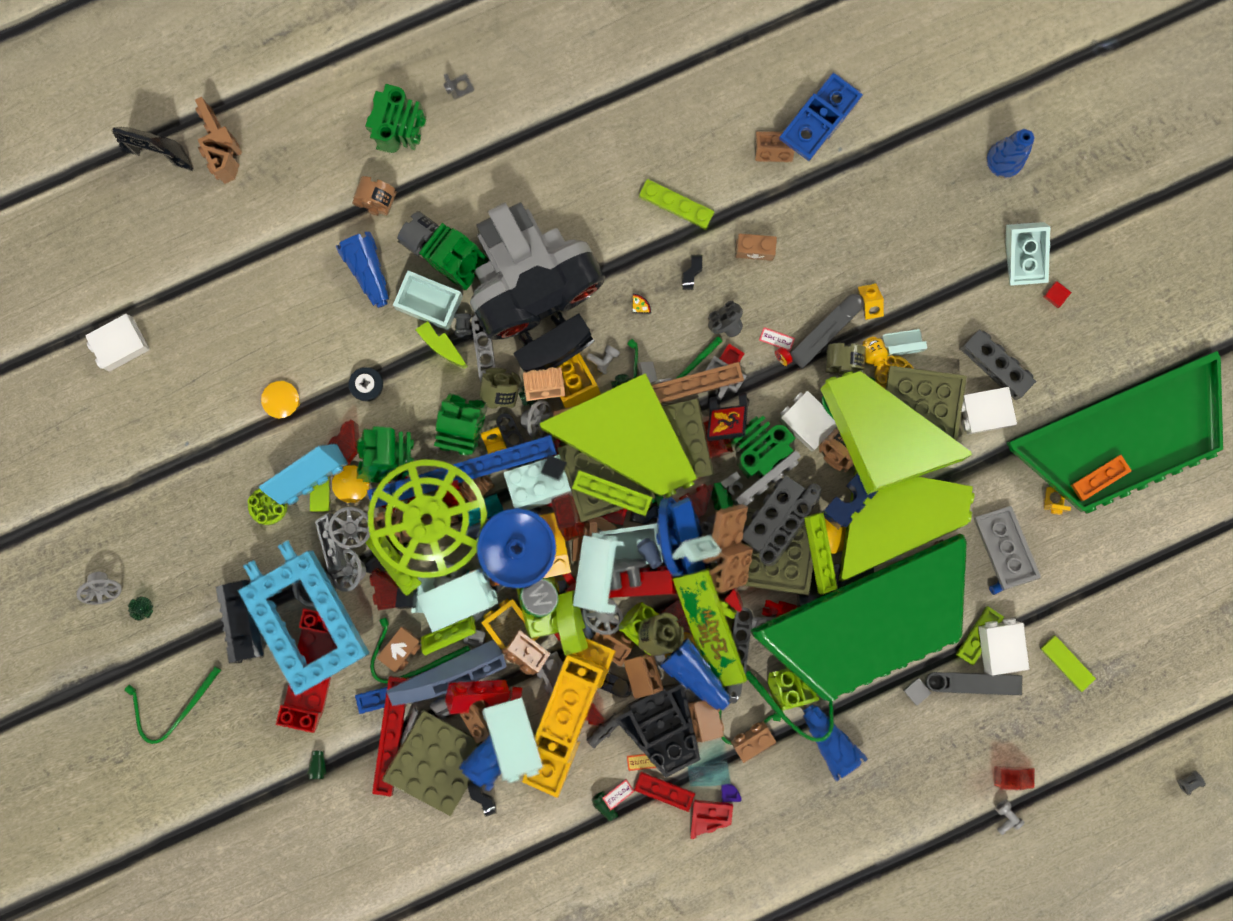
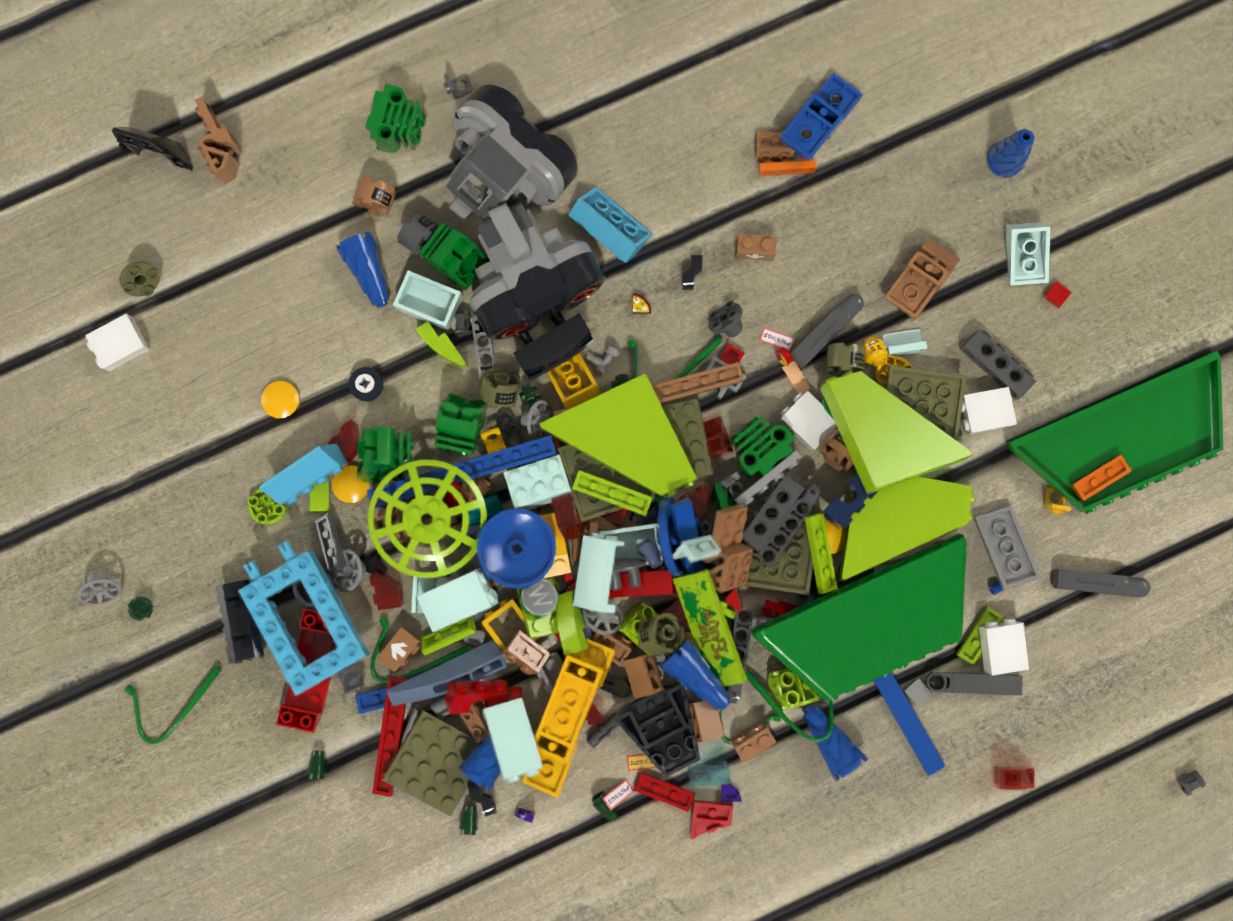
(139, 279): none -> olive plate
(349, 528): light grey wheel -> none
(350, 679): none -> flat silver bracket
(404, 581): lime plate -> none
(406, 601): black tile -> none
(468, 821): none -> dark green cone
(505, 156): none -> piece
(525, 815): none -> dark purple tile
(543, 384): light nougat brick -> none
(554, 468): black tile -> none
(610, 224): none -> medium azure slope
(648, 368): light grey bracket -> none
(676, 204): lime plate -> none
(727, 421): flag -> none
(786, 167): none -> orange plate
(796, 377): none -> light nougat sticker
(872, 297): yellow bracket -> none
(909, 724): none -> blue tile
(922, 278): none -> medium nougat piece
(1004, 807): light grey piece -> none
(1067, 663): lime tile -> none
(1100, 583): none -> dark grey piece

